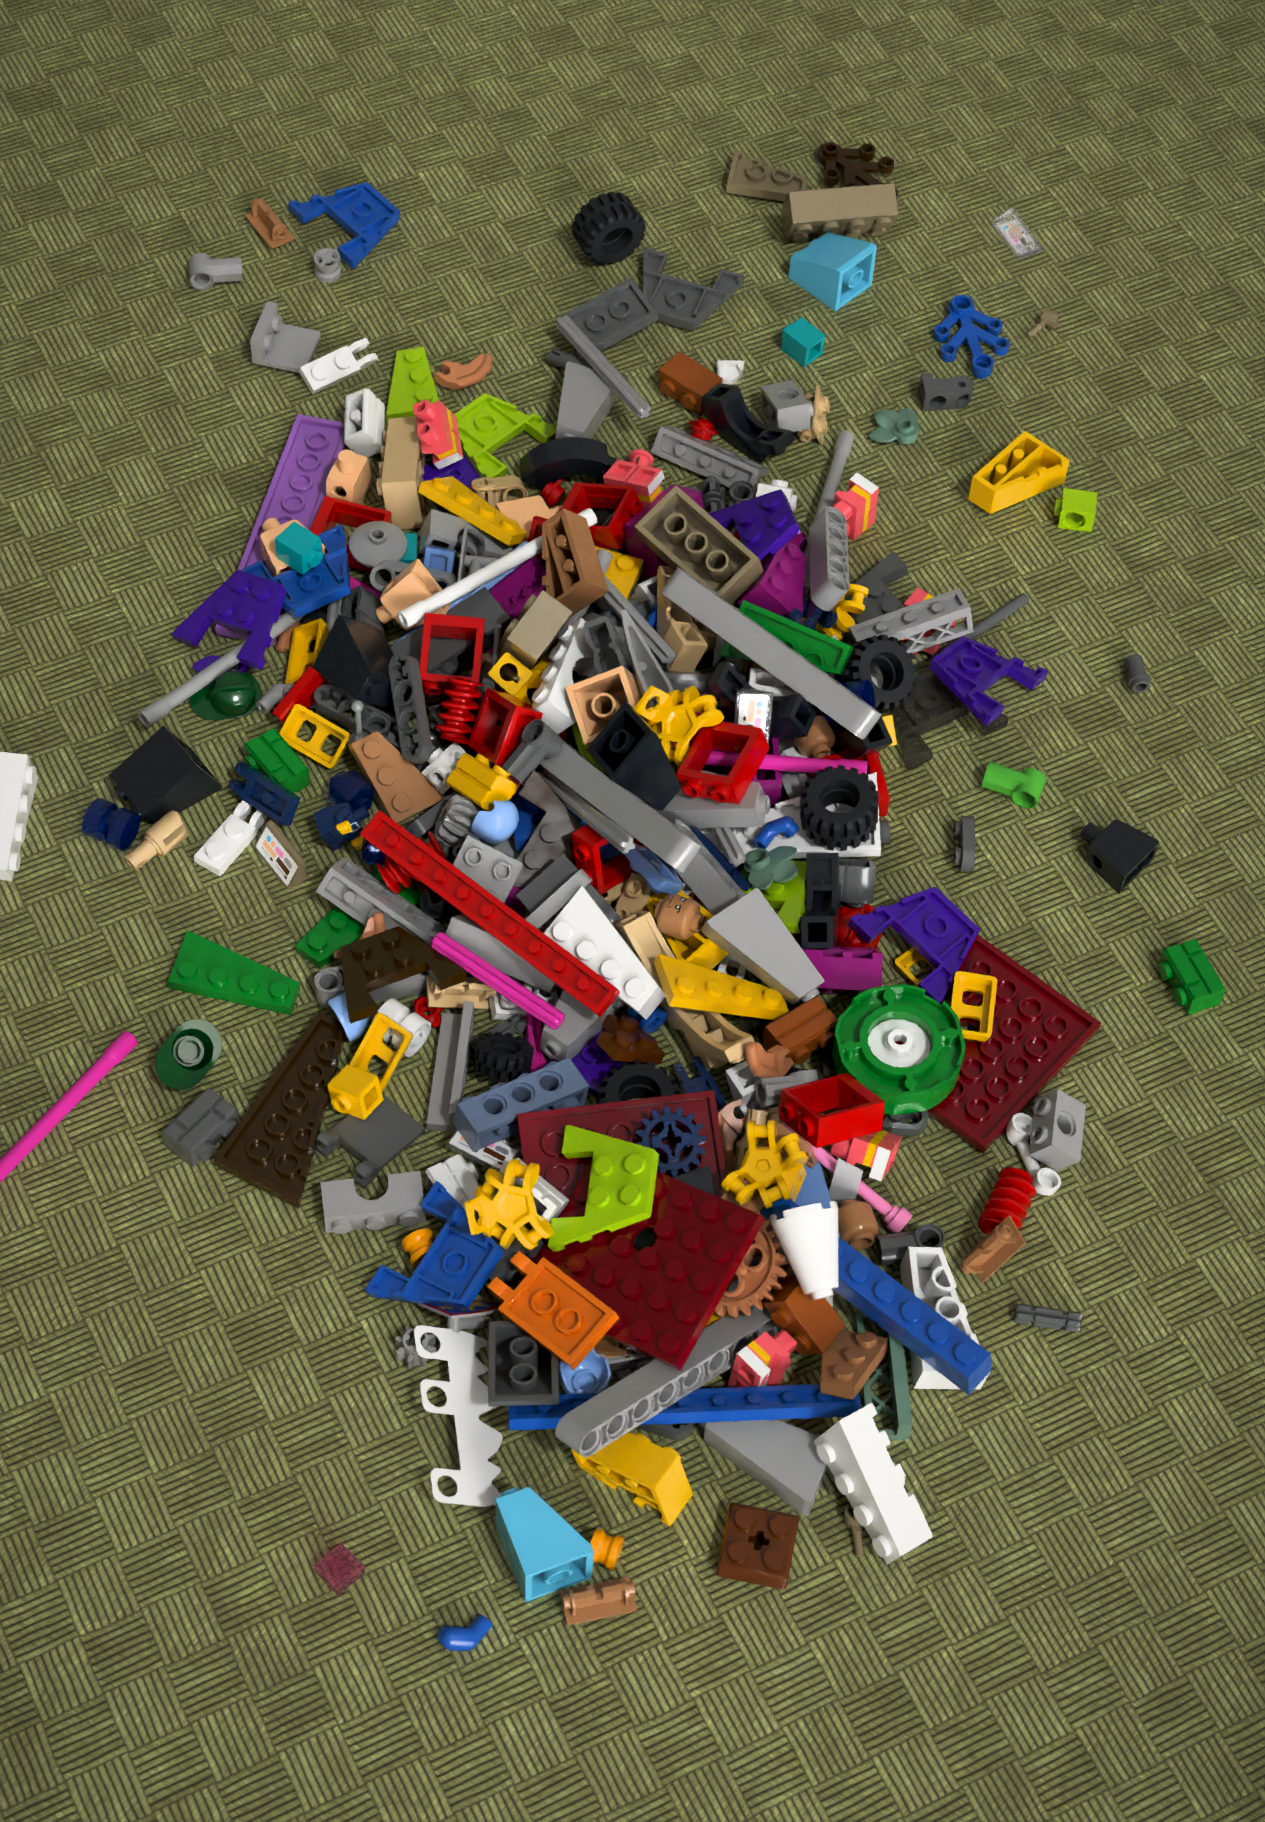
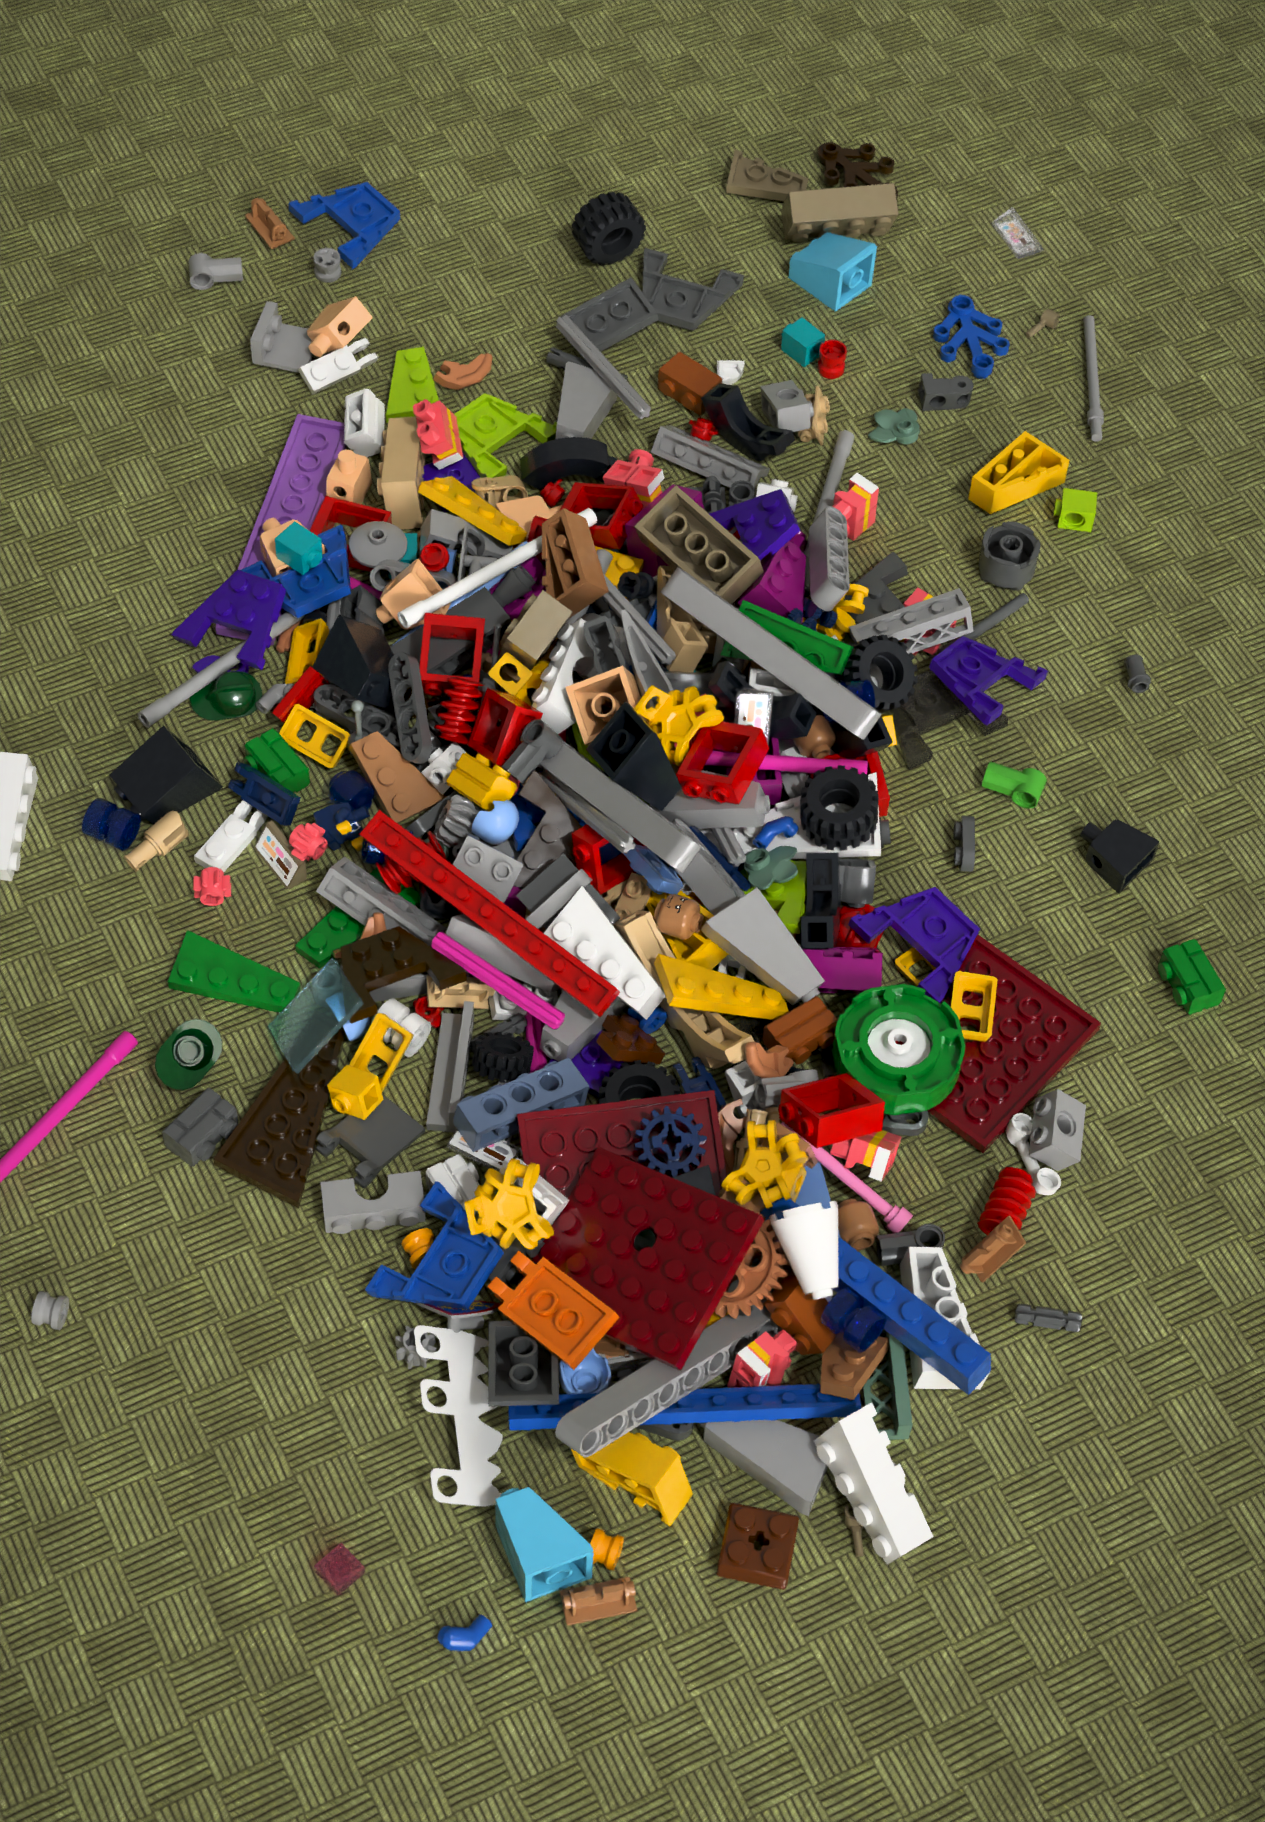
(50, 1310): none -> light grey wheel
(212, 886): none -> coral gear
(308, 842): none -> coral gear
(315, 1015): none -> clear light blue piece
(337, 326): none -> light nougat torso
(434, 557): none -> red plate
(513, 586): none -> dark grey cone
(618, 1188): lime wing -> none
(636, 585): none -> black bush
(832, 359): none -> red wheel
(845, 1182): white sticker -> none
(858, 1323): none -> clear blue wheel
(1009, 555): none -> dark grey brick
(1095, 415): none -> light grey bar

